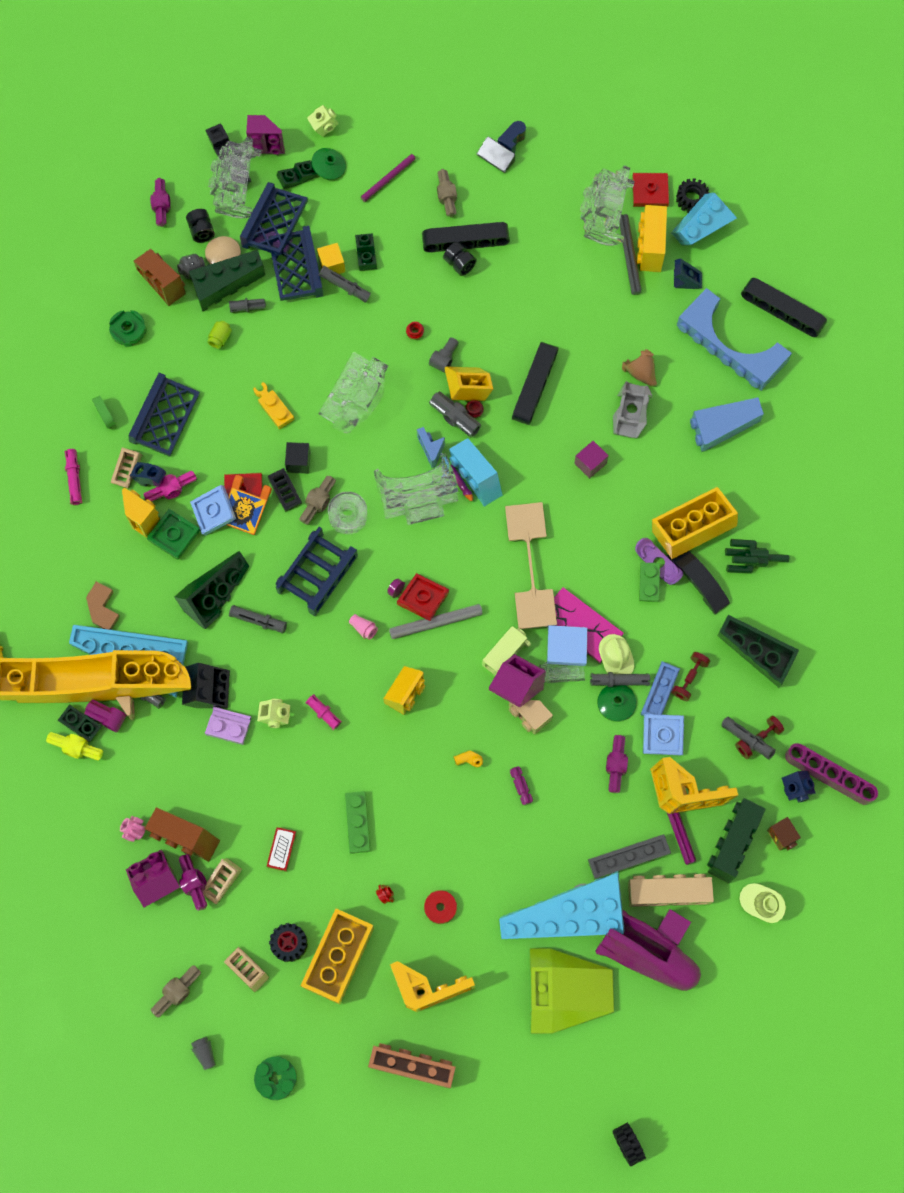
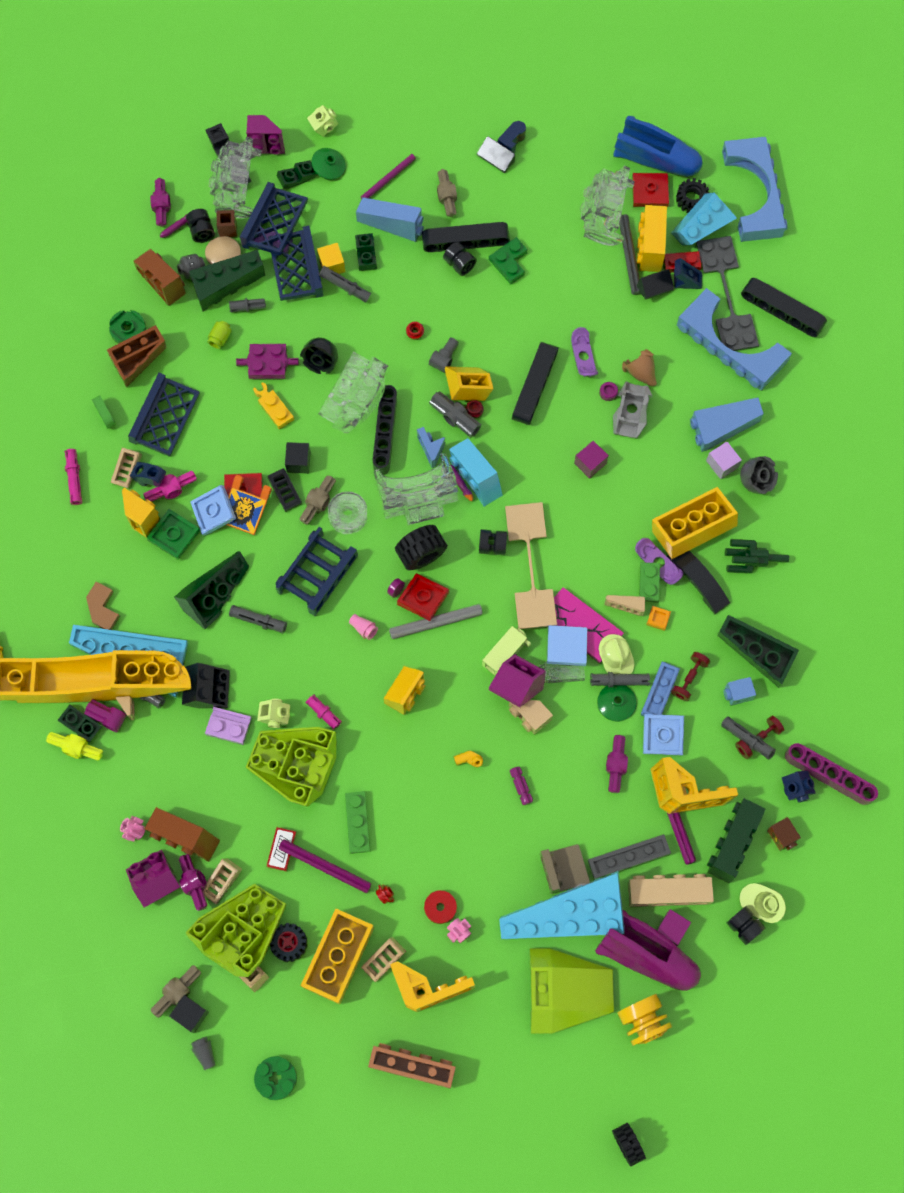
(136, 353): none -> dark orange wedge
(178, 224): none -> magenta piece
(189, 1014): none -> black piece
(226, 223): none -> reddish brown brick
(239, 930): none -> lime wedge
(267, 361): none -> magenta plate
(294, 761): none -> lime wedge
(319, 355): none -> black cylinder
(324, 866): none -> magenta axle
(381, 437): none -> black beam
(391, 217): none -> medium blue slope
(398, 948): none -> tan slope
(421, 547): none -> black tyre
(459, 930): none -> bright pink gear
(499, 538): none -> black wheel
(505, 260): none -> green plate
(564, 868): none -> dark tan bracket
(581, 343): none -> medium lavender piece
(608, 391): none -> magenta tile
(629, 604): none -> tan slope
(644, 1020): none -> yellow wheel
(655, 284): none -> black slope
(656, 149): none -> blue piece
(658, 618): none -> light orange tile
(692, 258): none -> red plate
(723, 460): none -> lavender piece
(734, 331): none -> dark grey hinge
(739, 691): none -> medium blue brick
(746, 925): none -> black wheel
(755, 156): none -> medium blue arch
(759, 475): none -> dark grey cylinder

